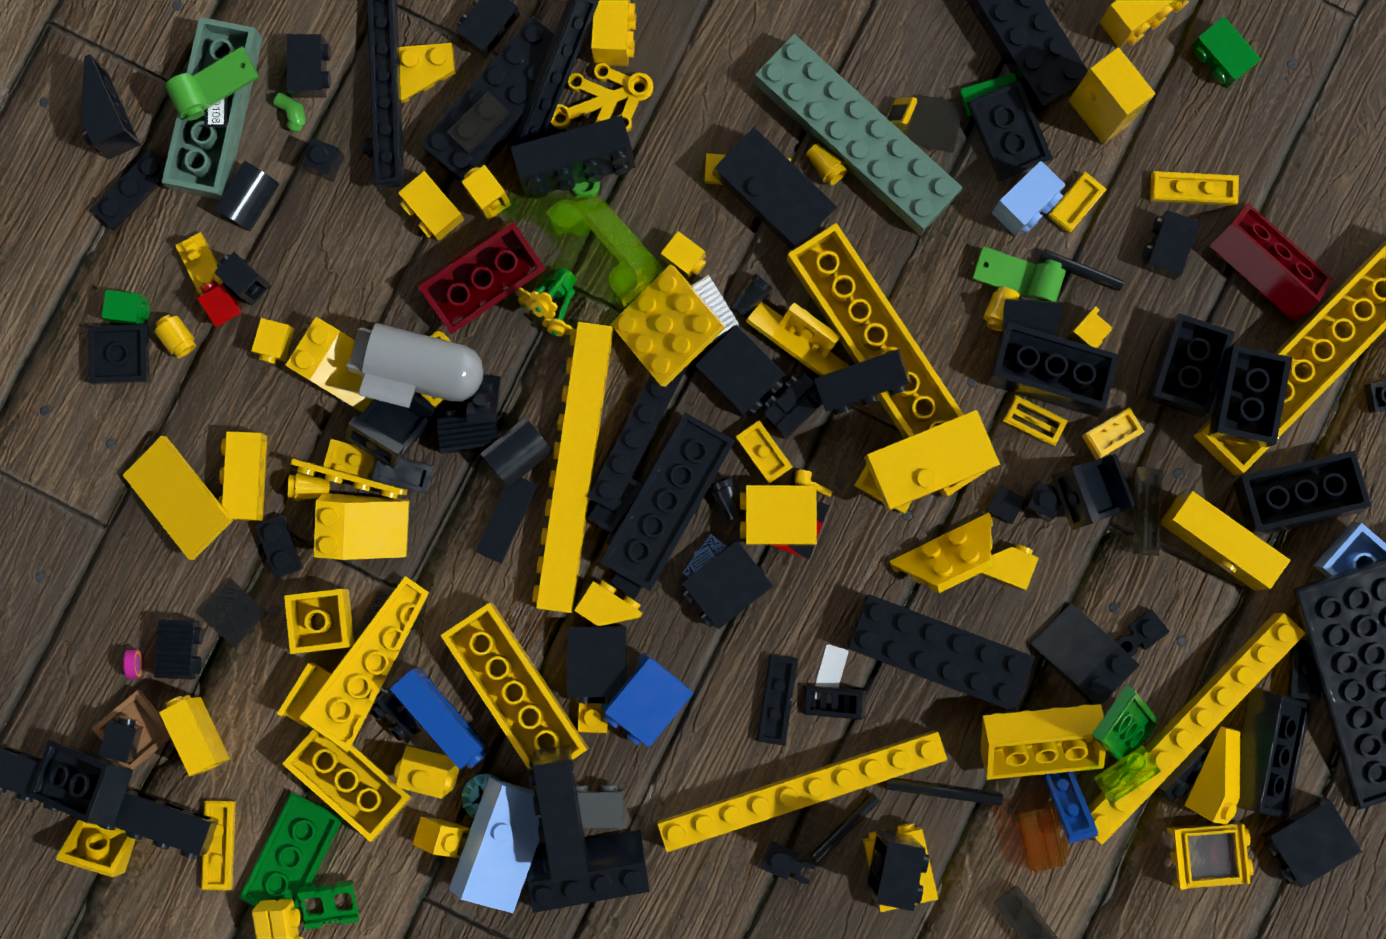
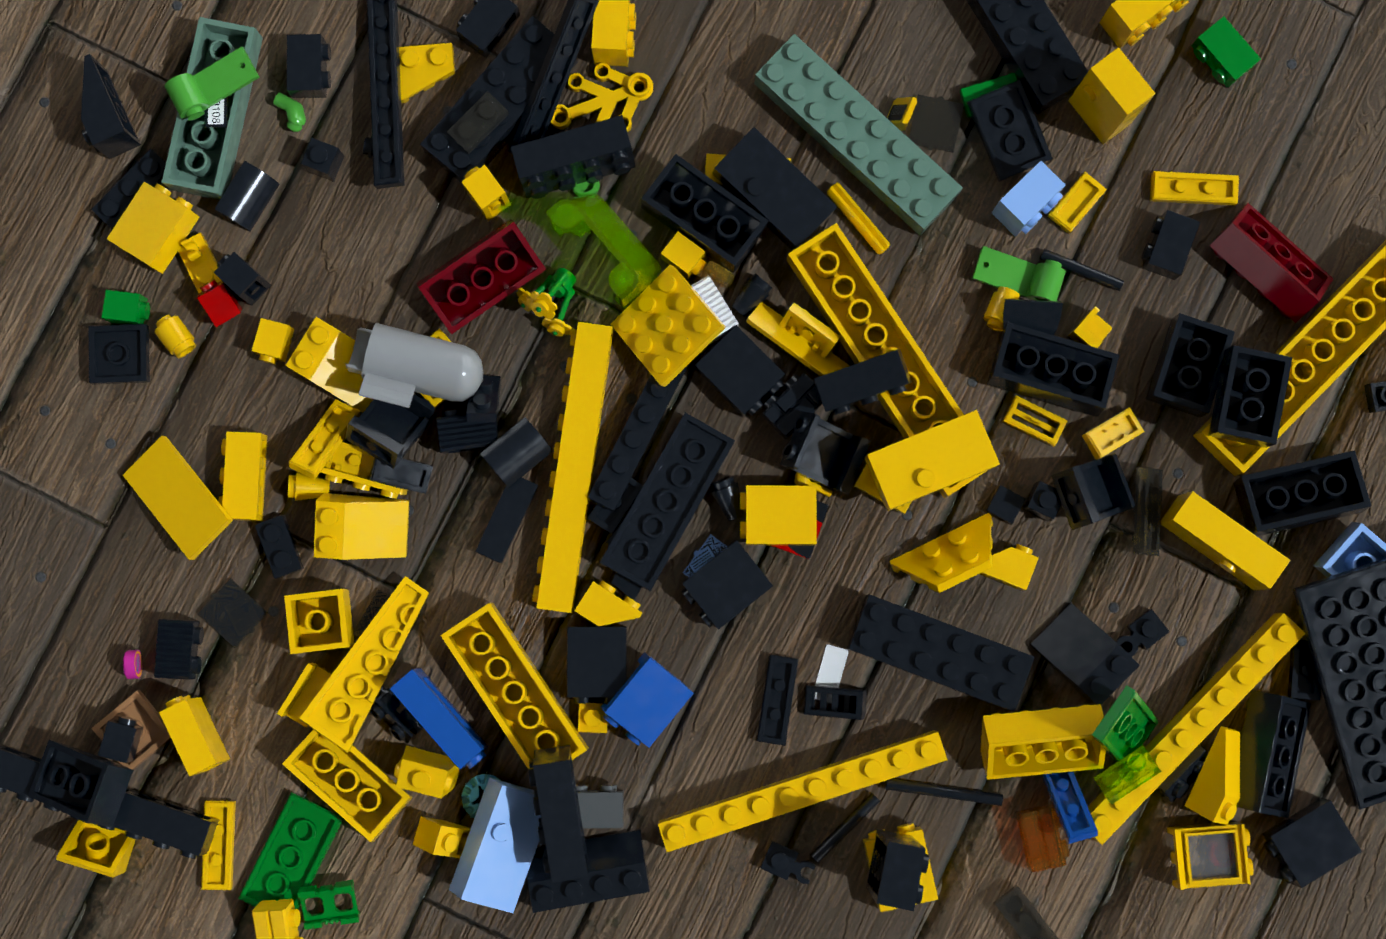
(154, 226): none -> yellow brick
(323, 439): none -> yellow tile
(431, 206): yellow brick -> none
(704, 213): none -> black slope
(719, 274): none -> clear yellow tile
(764, 452): yellow plate -> none
(824, 453): none -> black panel
(828, 166): yellow cone -> none
(858, 218): none -> yellow axle

